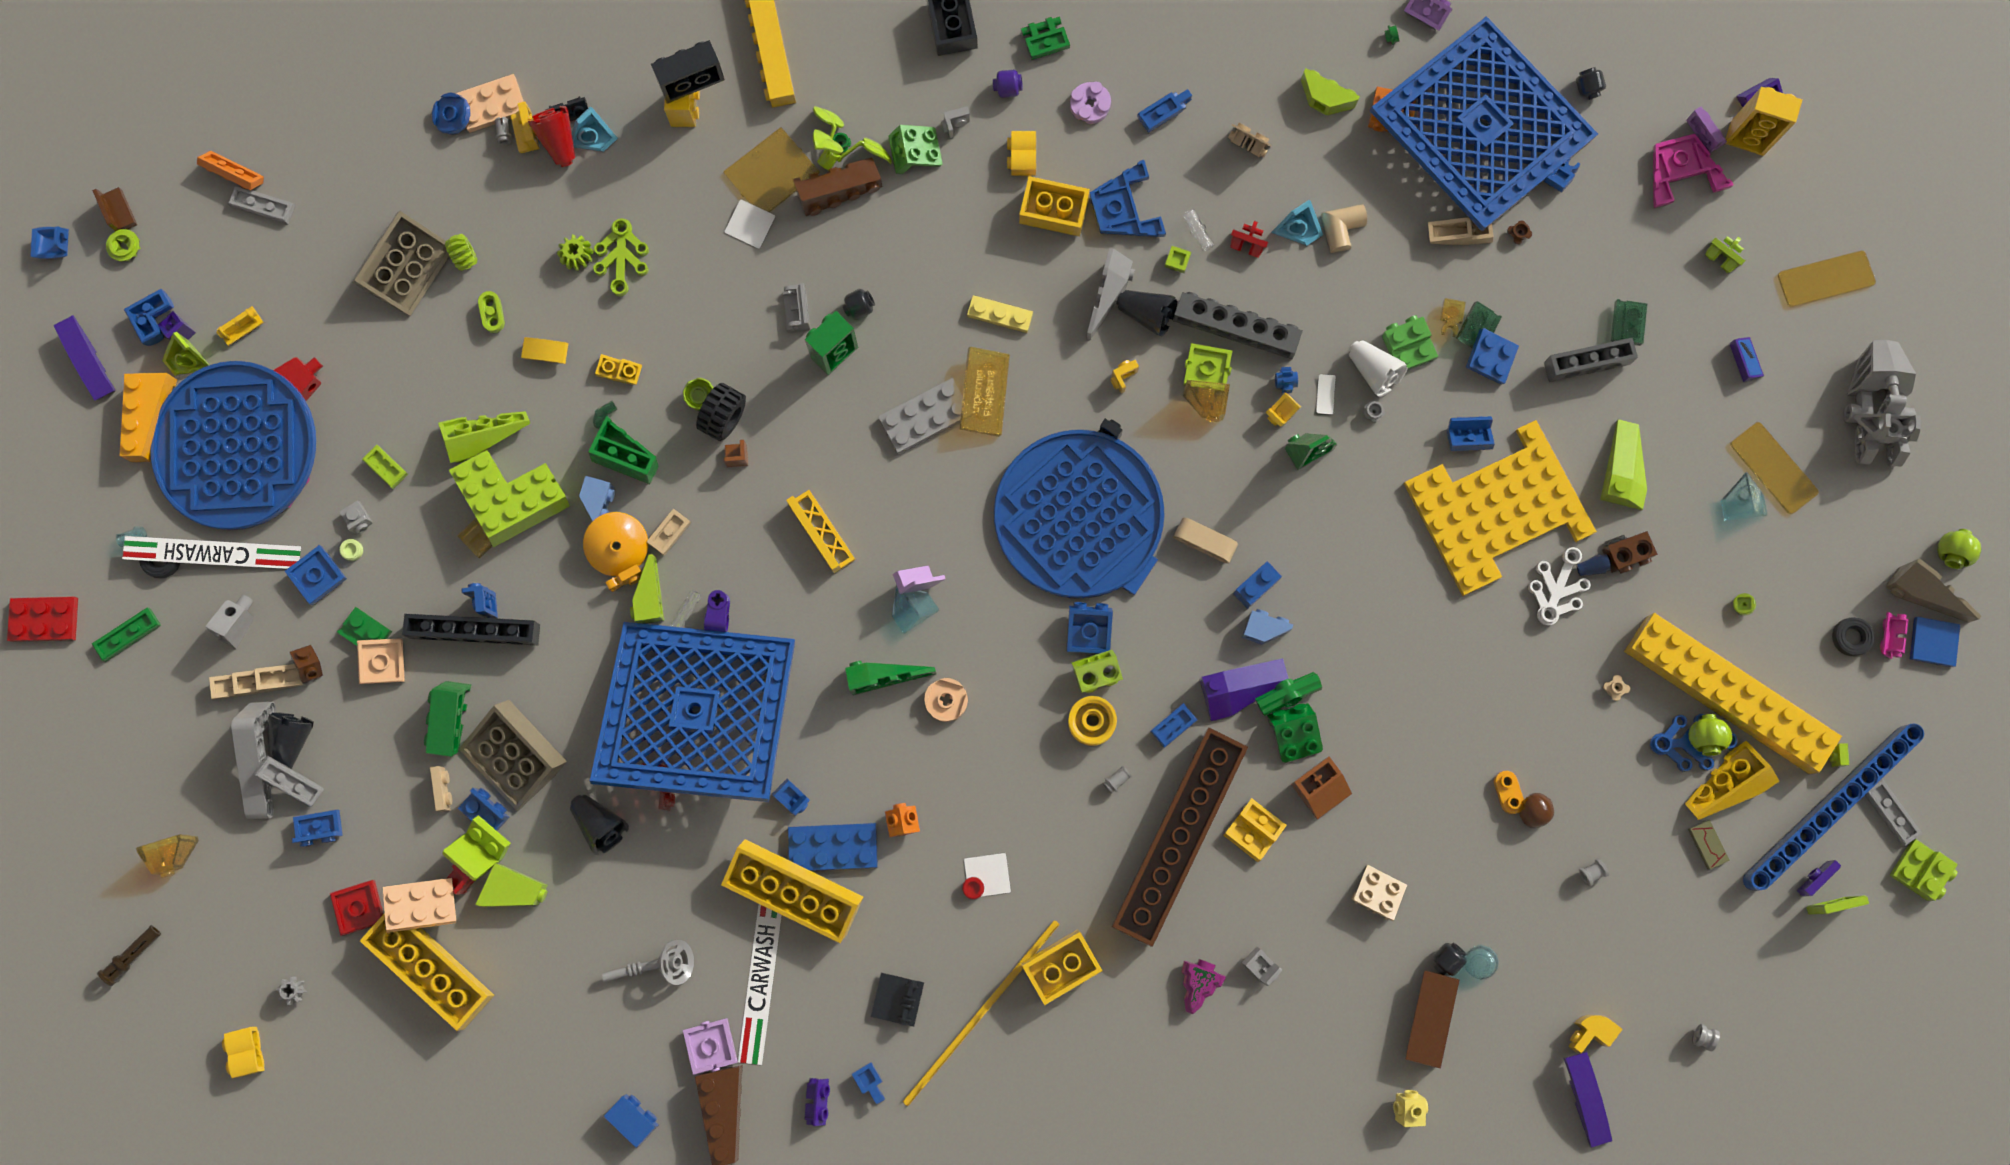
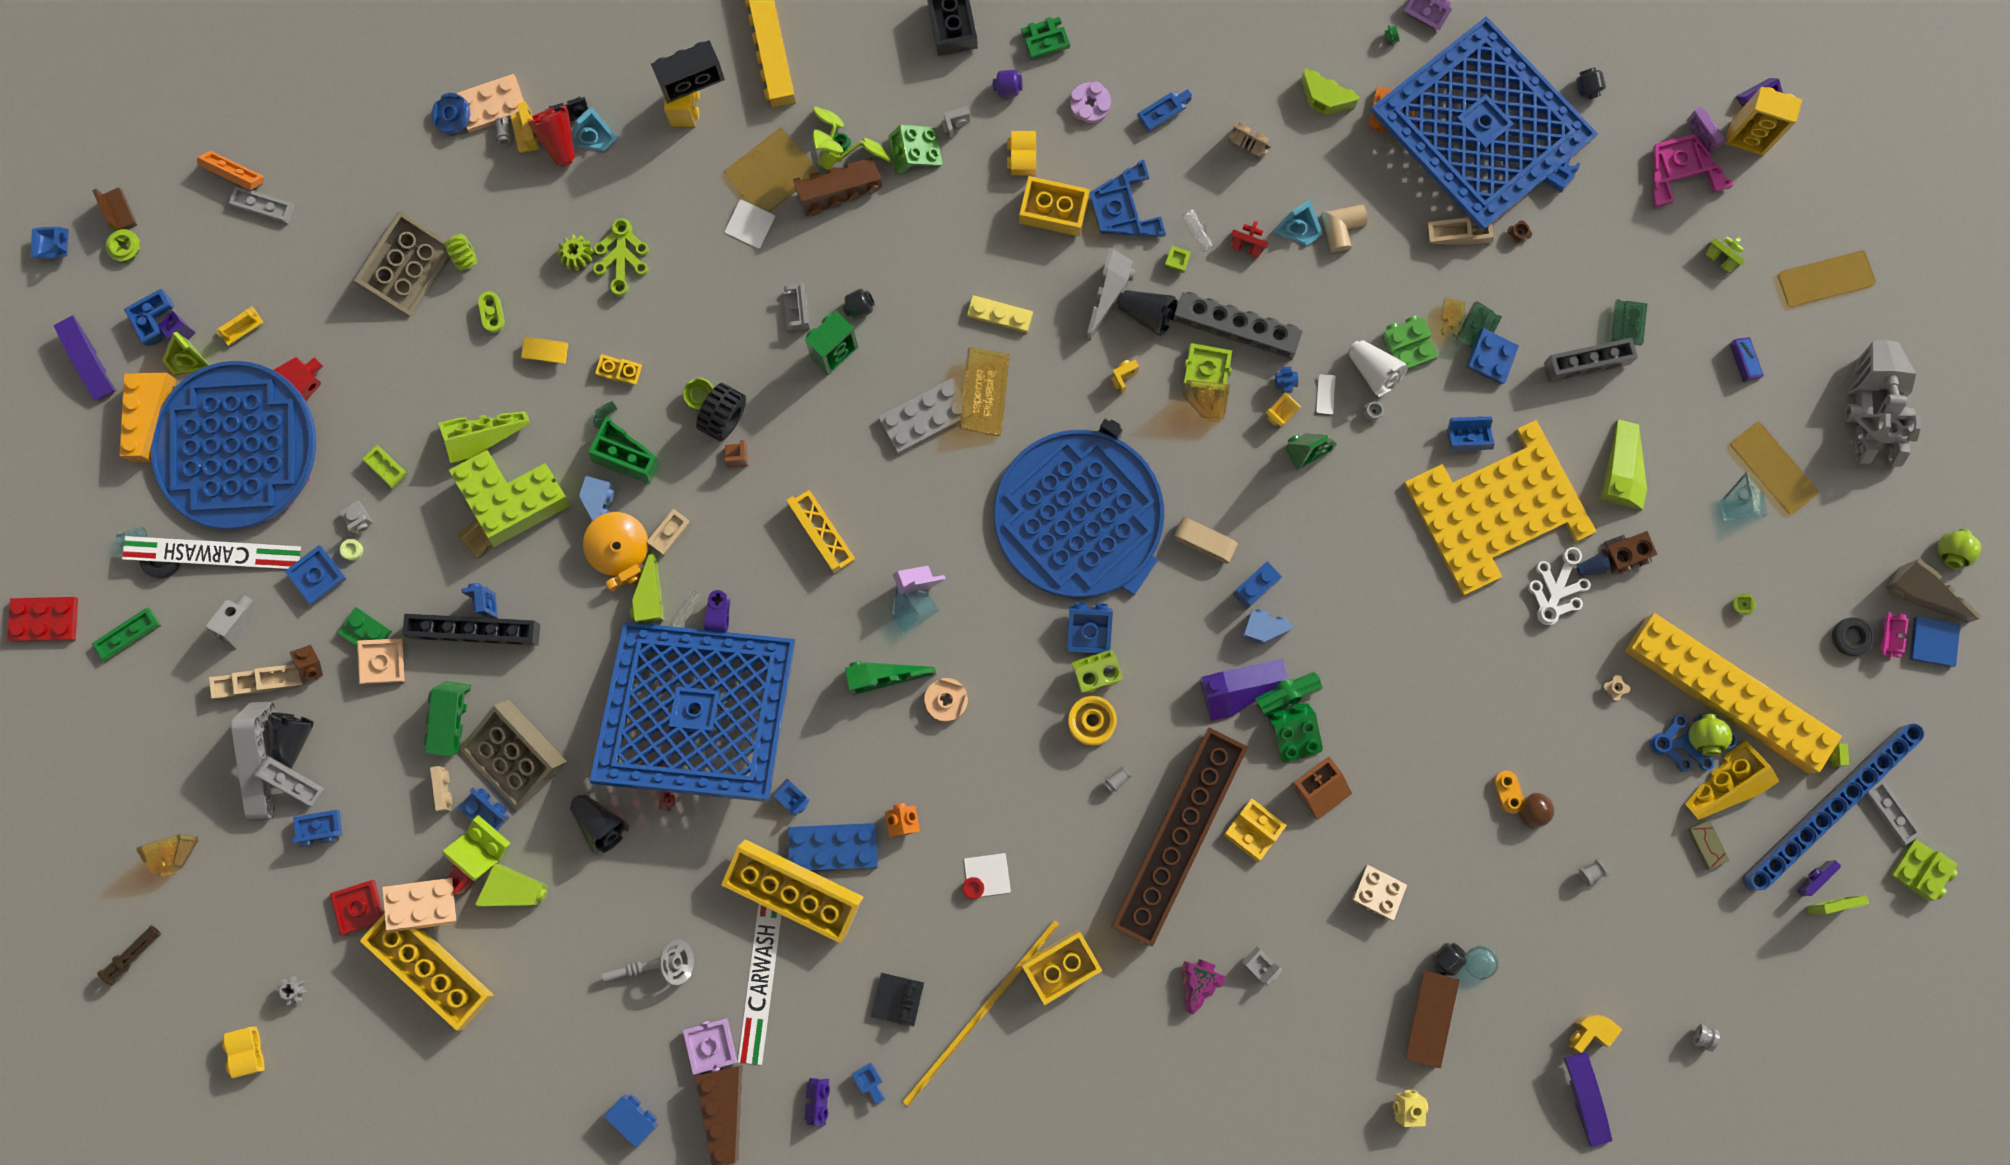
(1173, 725): blue plate -> none

